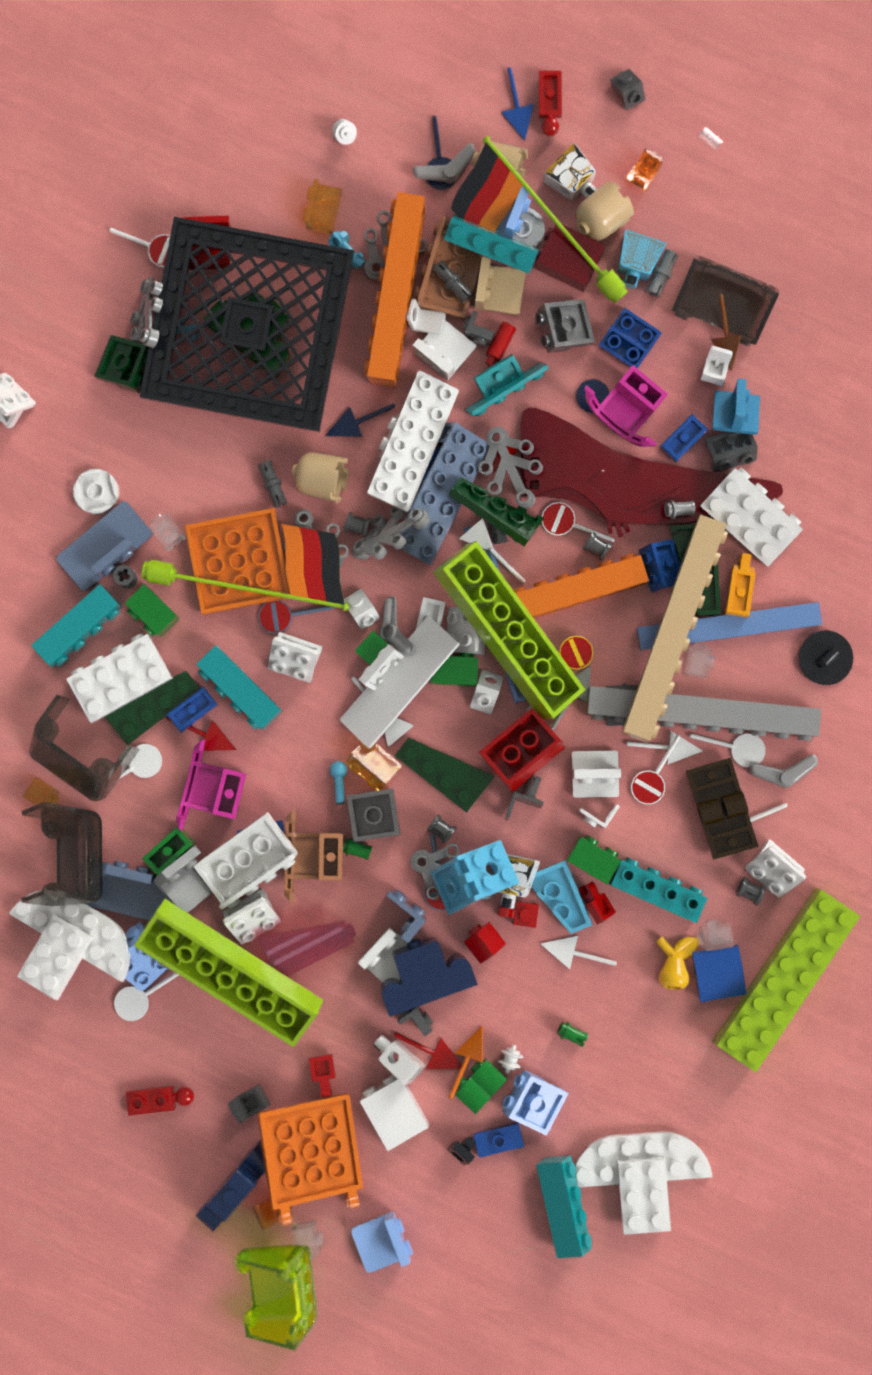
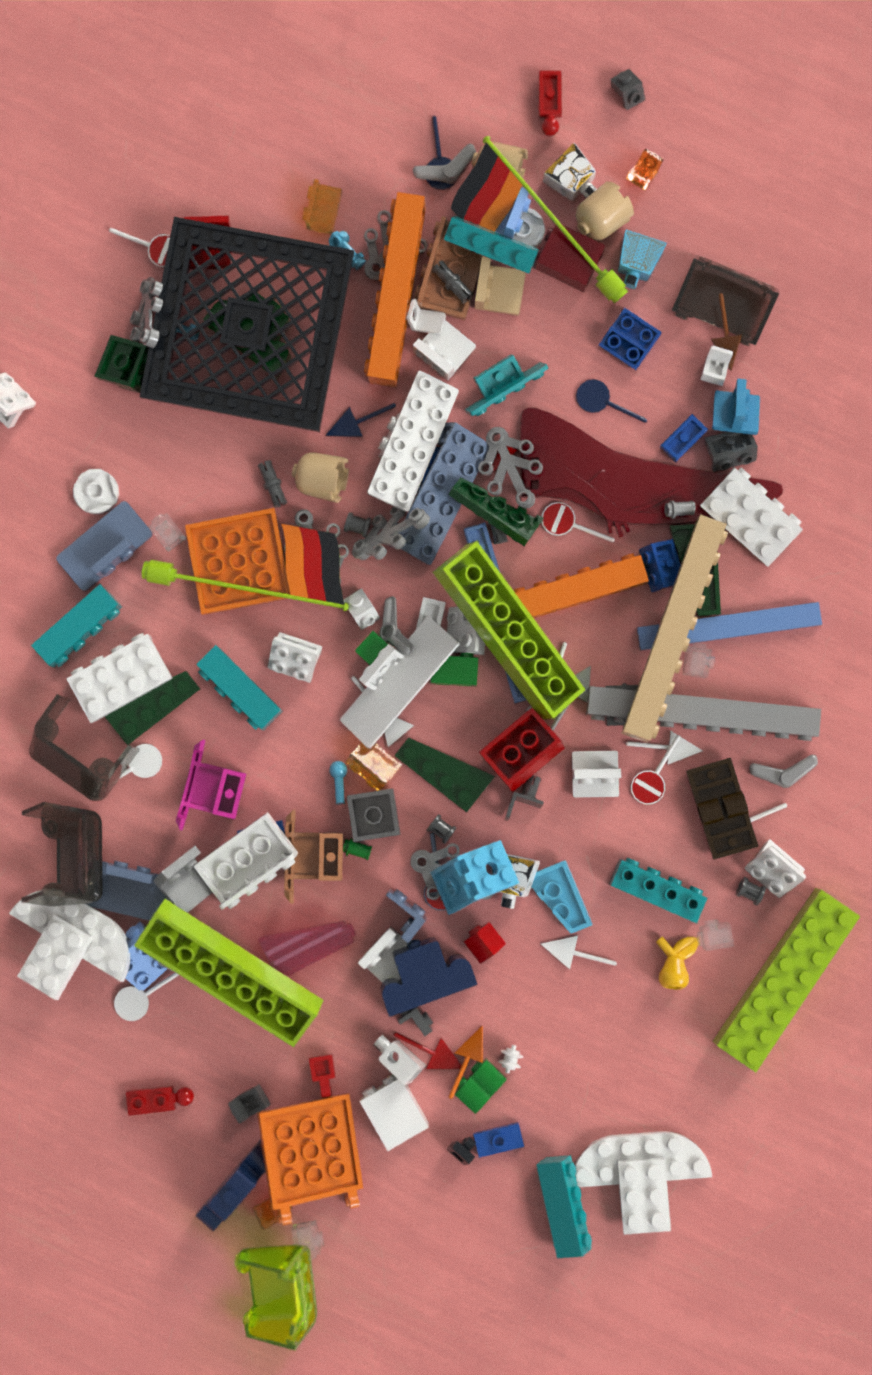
(41, 792): clear yellow bracket -> none
(124, 569): dark grey bush -> none
(152, 611): green brick -> none
(169, 850): green brick -> none
(192, 709): blue plate -> none
(214, 738): red piece -> none
(251, 917): white bracket -> none
(277, 616): piece -> none
(344, 131): white wheel -> none
(382, 1242): light blue bracket -> none
(478, 334): dark grey bracket -> none
(479, 533): white piece -> none
(486, 693): white bracket -> none
(500, 343): red cylinder -> none
(520, 116): blue piece -> none
(523, 913): red plate -> none
(534, 1102): light blue plate -> none
(564, 325): flat silver plate -> none
(572, 1034): green pin -> none
(576, 652): red piece -> none
(593, 859): green brick -> none
(594, 821): white bracket -> none
(597, 546): dark grey bush -> none
(598, 904): red plate -> none
(628, 406): dark pink piece -> none
(662, 273): light grey pin -> none
(709, 139): clear piece -> none
(719, 973): blue slope -> none
(741, 588): light orange hinge -> none
(744, 750): white piece -> none
(826, 657): black shield -> none

